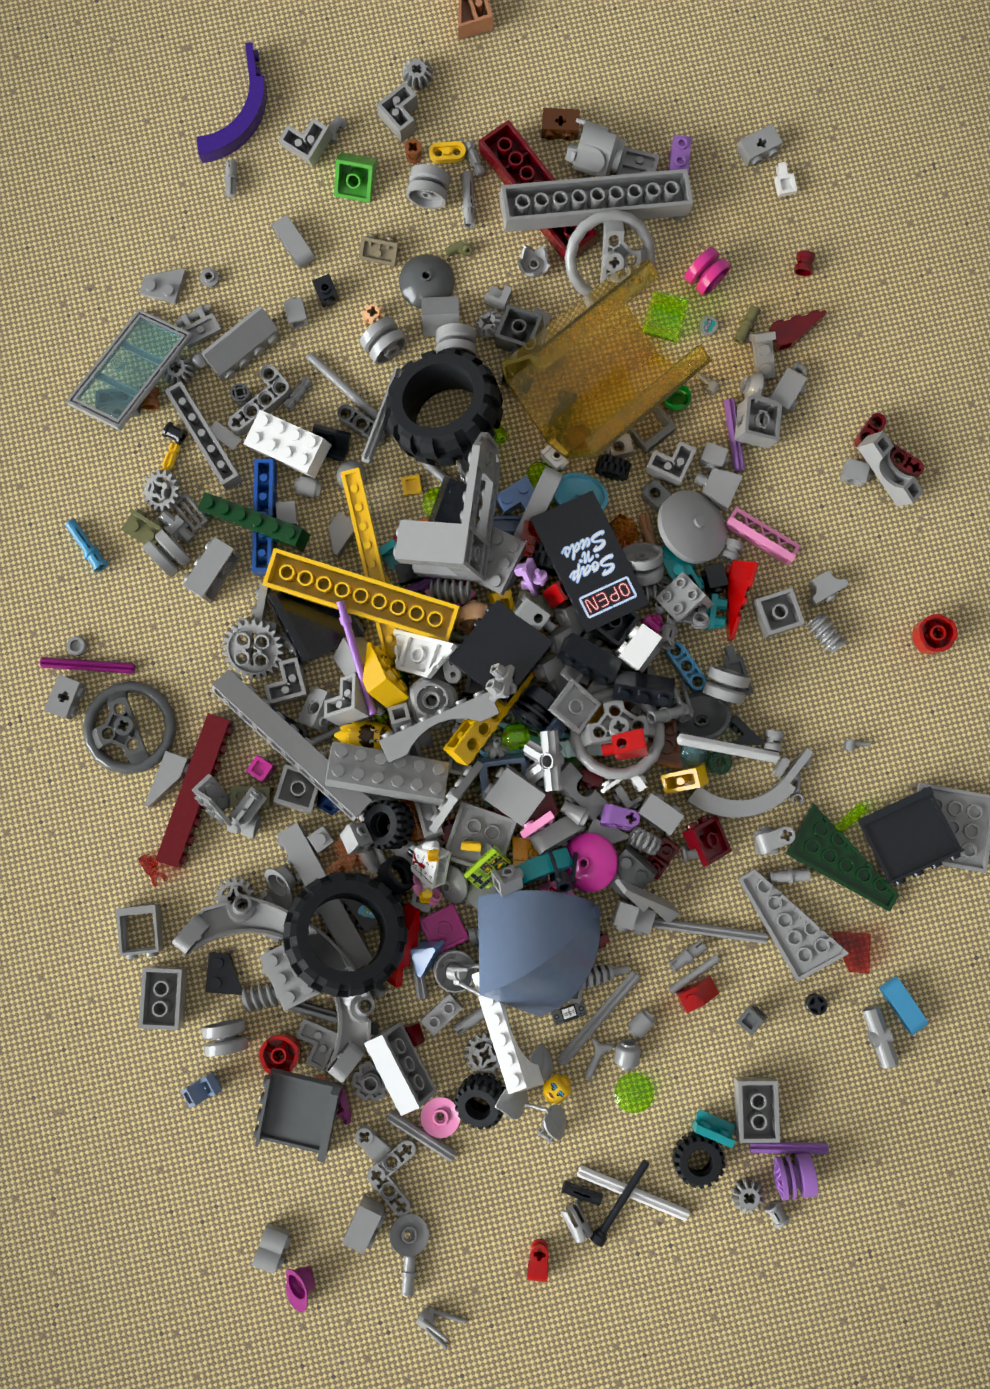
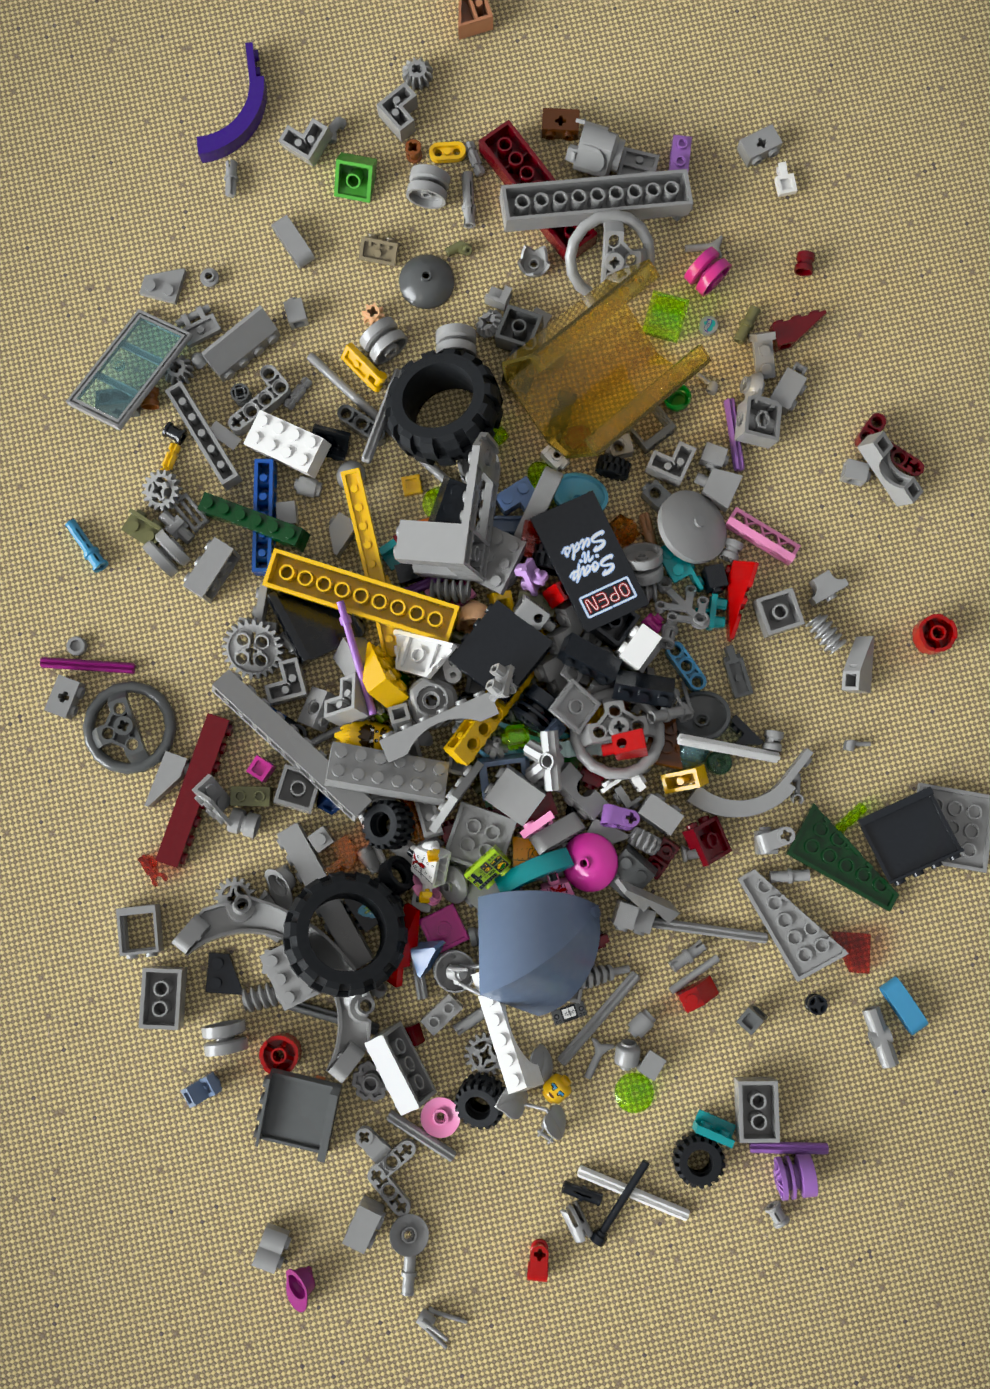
(247, 808): light grey hinge -> none
(322, 1040): light grey plate -> none
(326, 291): black brick -> none
(345, 1111): magenta slope -> none
(356, 838): light grey brick -> none
(363, 367): none -> yellow plate
(438, 312): light grey slope -> none
(471, 845): yellow tile -> none
(507, 879): light grey brick -> none
(563, 879): black plant -> none
(576, 813): light grey cone -> none
(651, 1065): none -> light grey panel
(682, 597): light grey bracket -> none
(702, 247): none -> light grey piece
(727, 683): light grey wheel -> none
(742, 1201): light grey gear -> none
(780, 767): light grey tile -> none
(858, 667): none -> light grey slope

